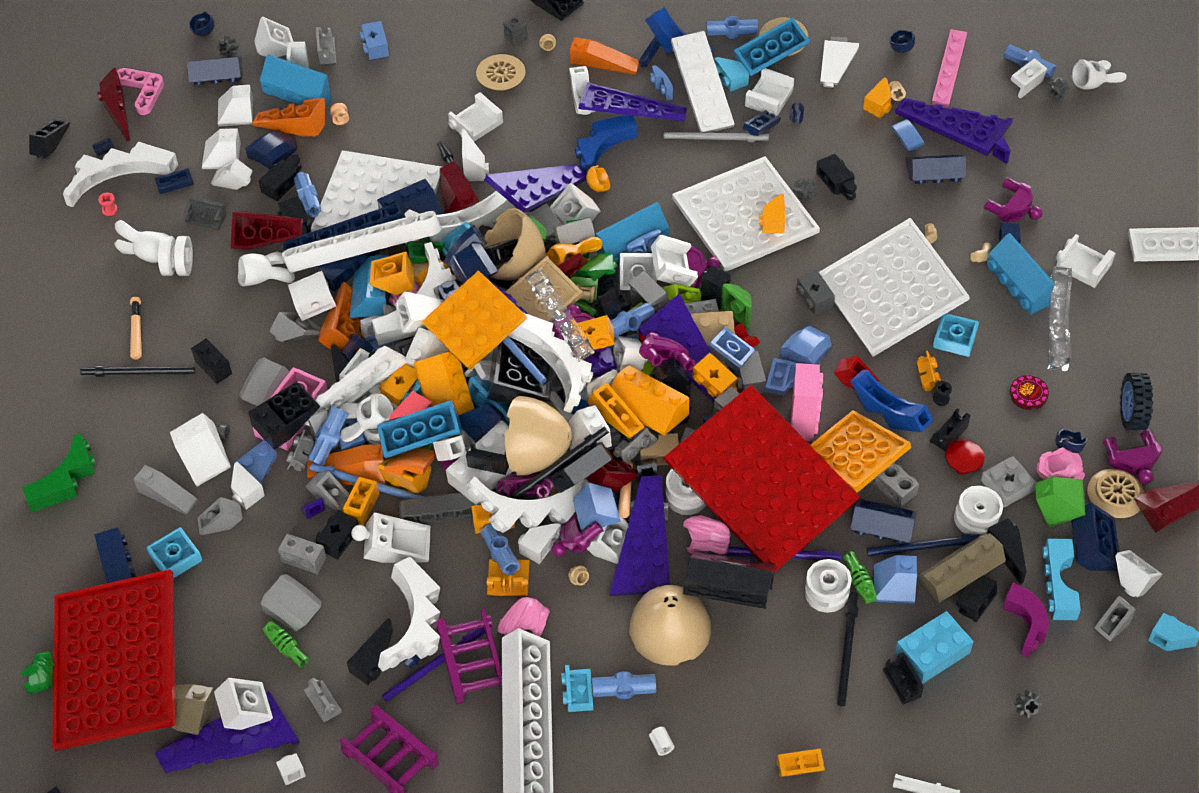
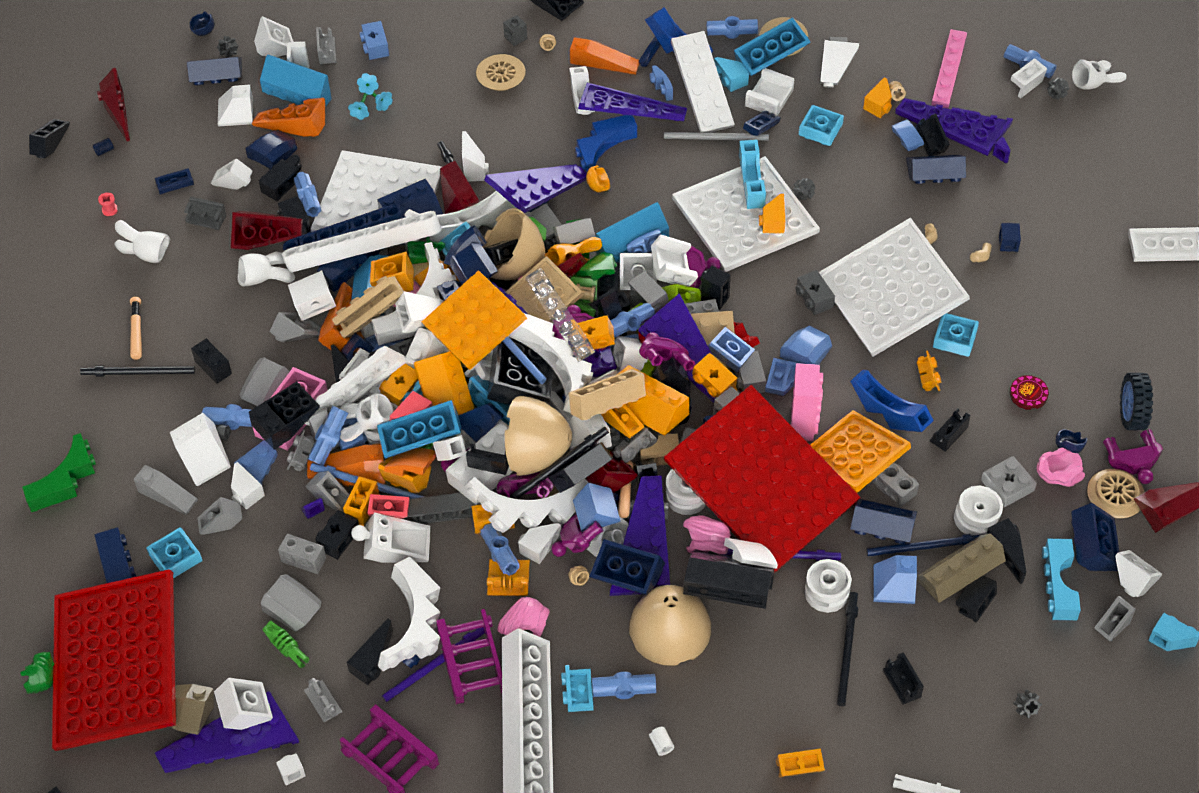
(128, 78): bright pink beam -> none
(142, 159): white arch -> none
(175, 255): white wheel -> none
(221, 149): white slope -> none
(231, 415): none -> medium blue piece
(339, 114): light nougat wheel -> none
(367, 85): none -> medium azure plant
(369, 306): none -> tan brick
(389, 505): none -> coral slope
(477, 118): white panel -> none
(574, 205): white slope -> none
(607, 394): none -> tan brick
(627, 567): none -> dark blue slope
(739, 302): bright green slope -> none
(750, 168): none -> medium azure arch
(751, 553): none -> white slope
(800, 113): dark blue piece -> none
(821, 125): none -> medium azure brick
(837, 176): black hinge -> none
(849, 368): red slope -> none
(860, 578): bright green hinge -> none
(902, 41): dark blue hair -> none
(932, 135): none -> black hinge
(935, 646): medium azure brick -> none
(942, 393): black bush -> none
(965, 456): red dish -> none
(1018, 205): magenta connector -> none
(1020, 274): dark azure slope -> none
(1032, 611): magenta arch -> none
(1058, 336): clear arch -> none
(1060, 499): bright green slope -> none
(1085, 262): white panel -> none

